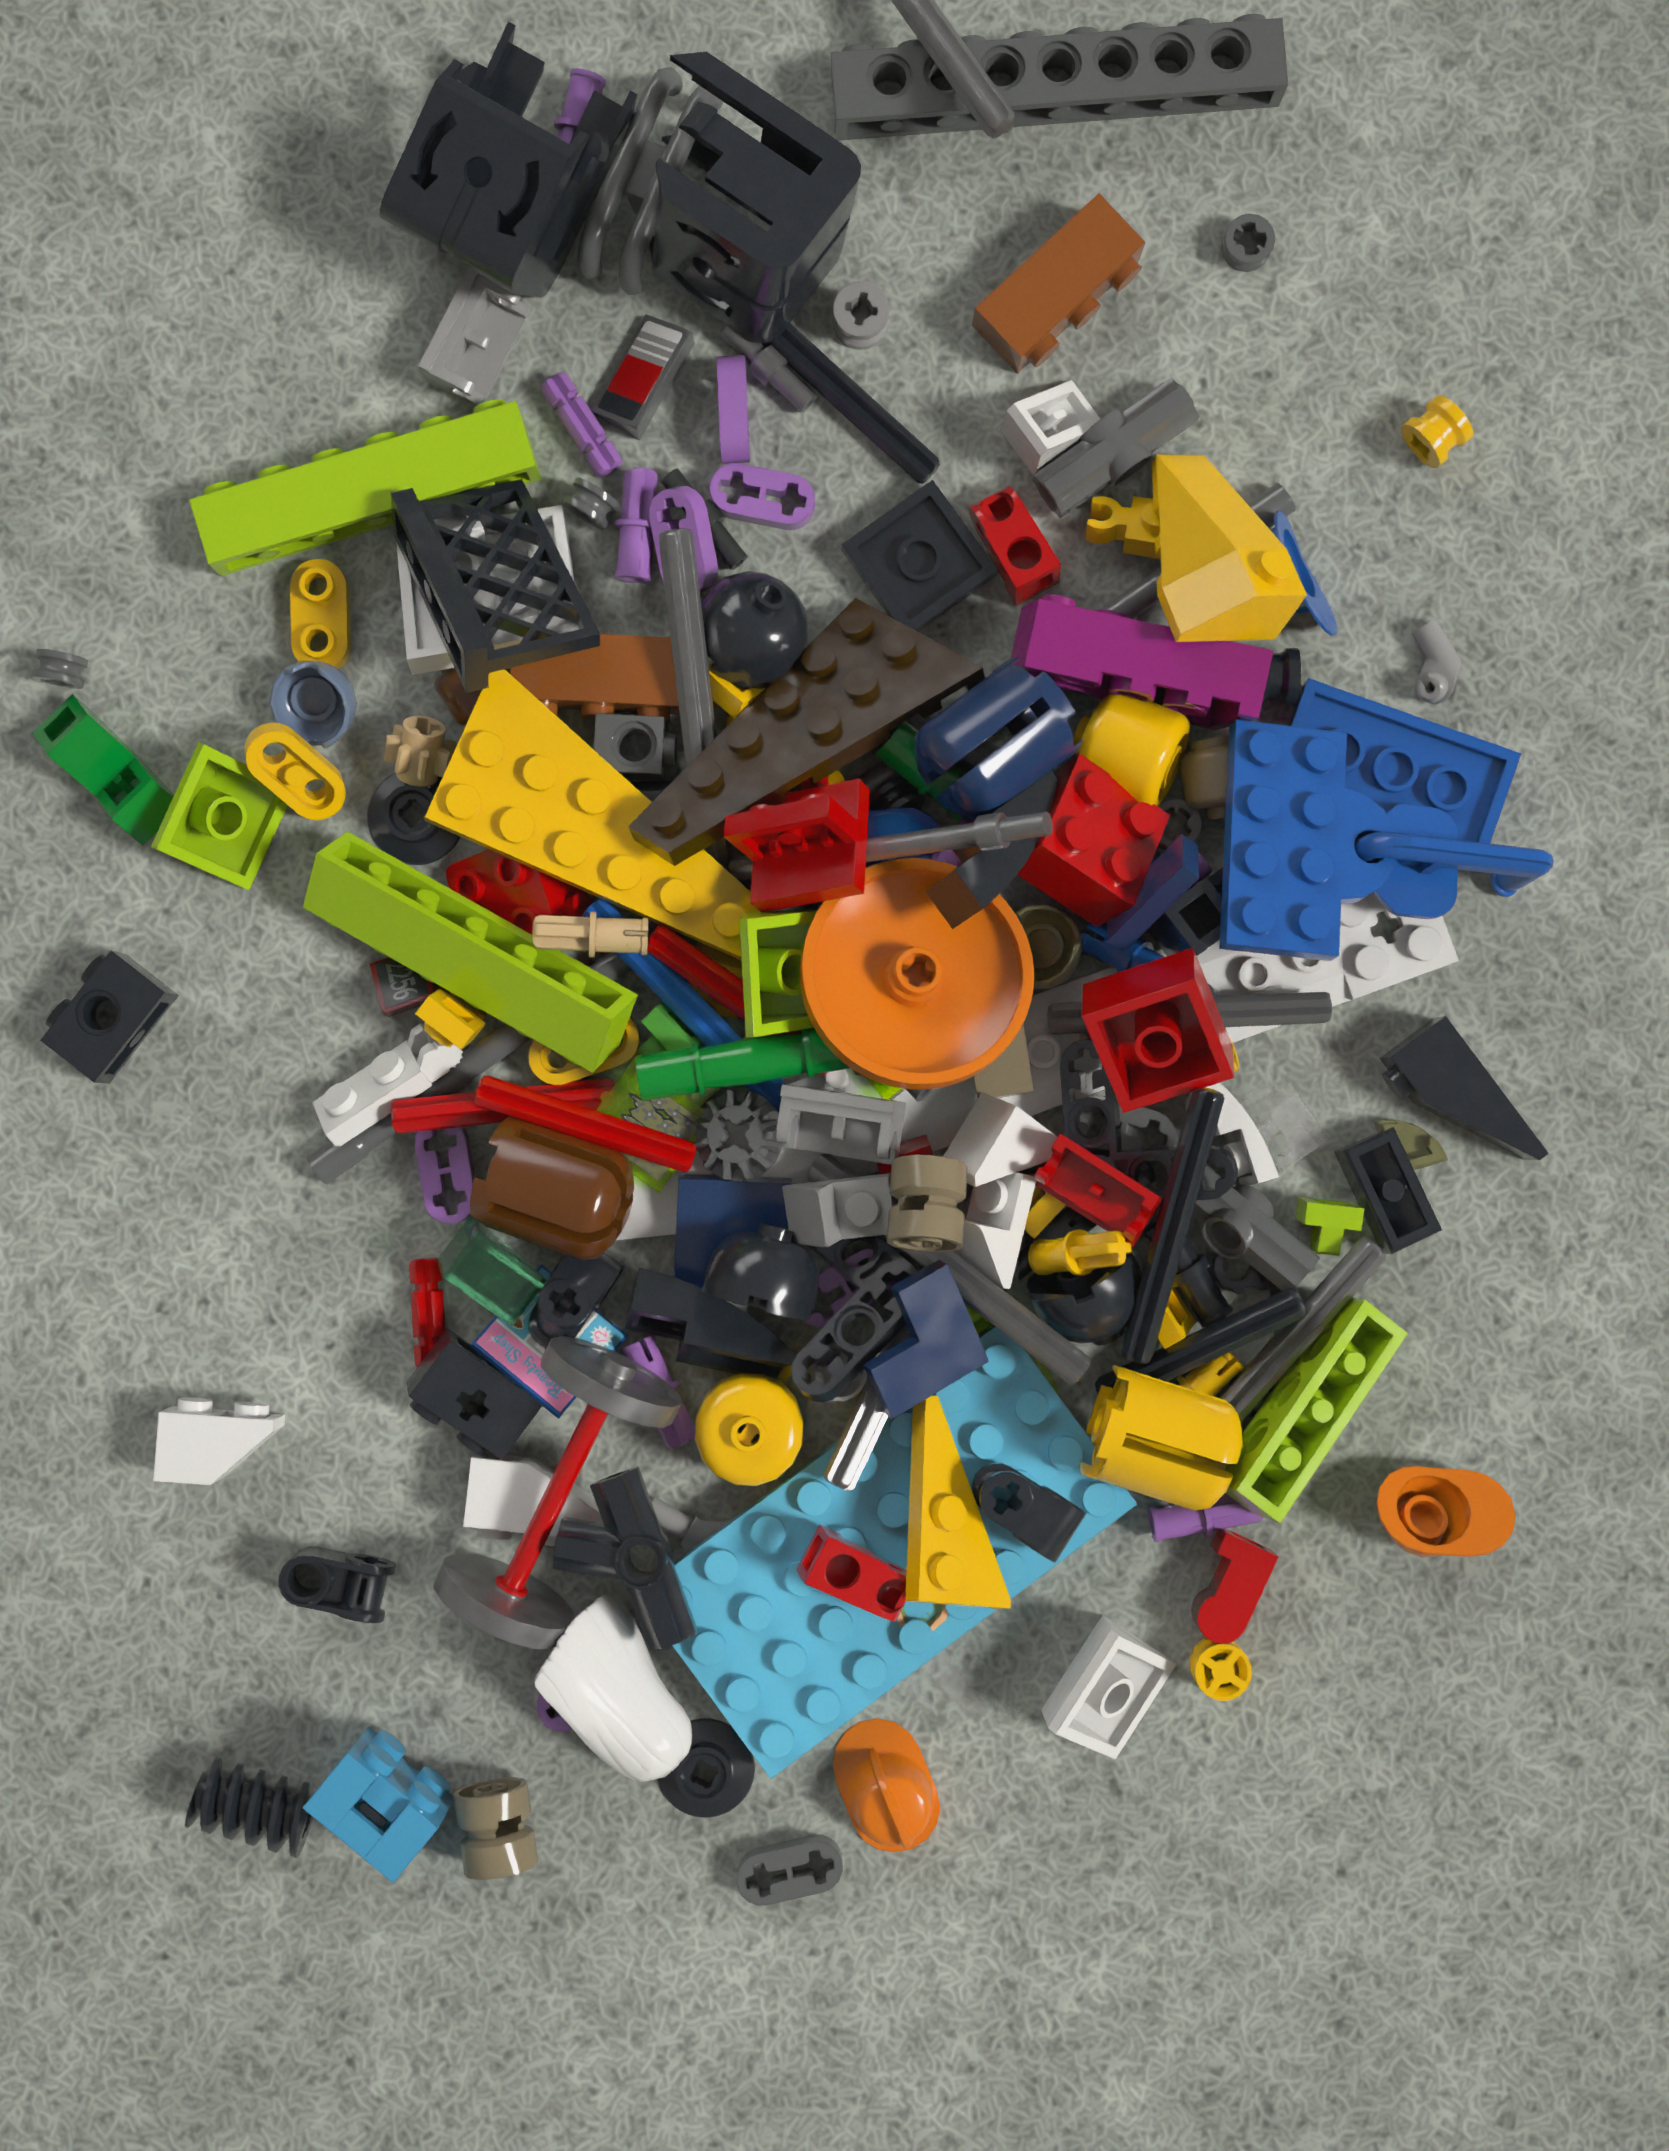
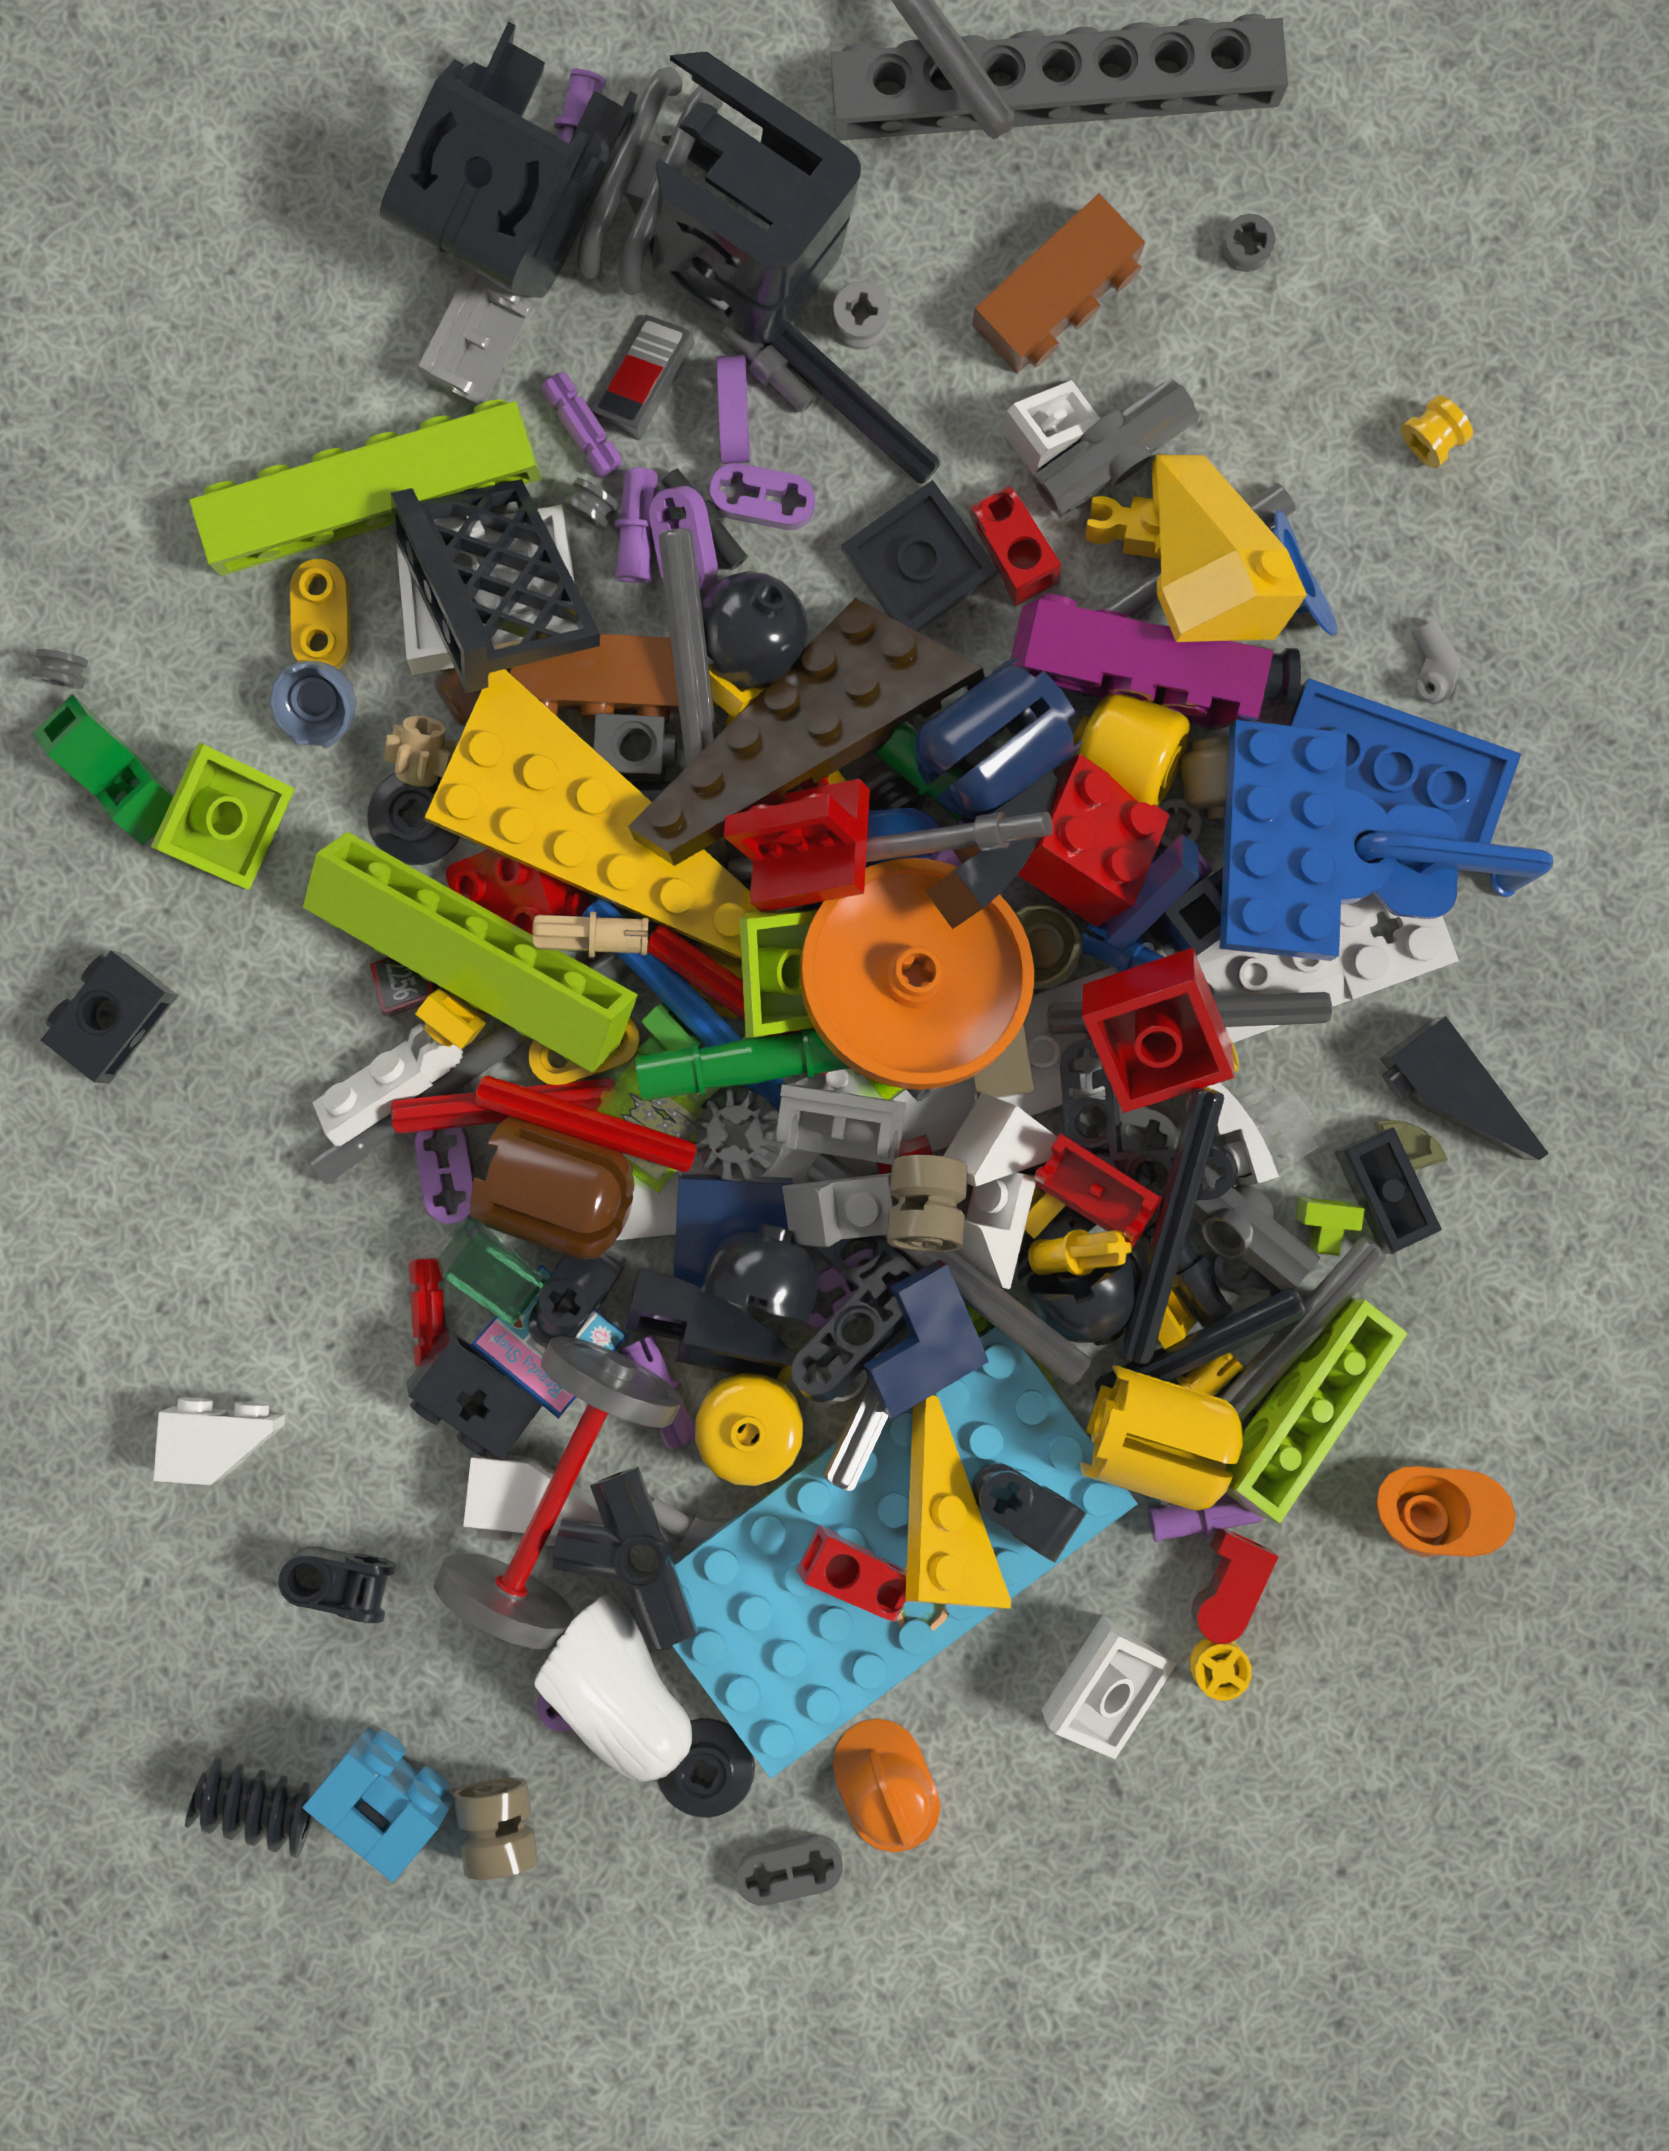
(292, 769): yellow plate -> none

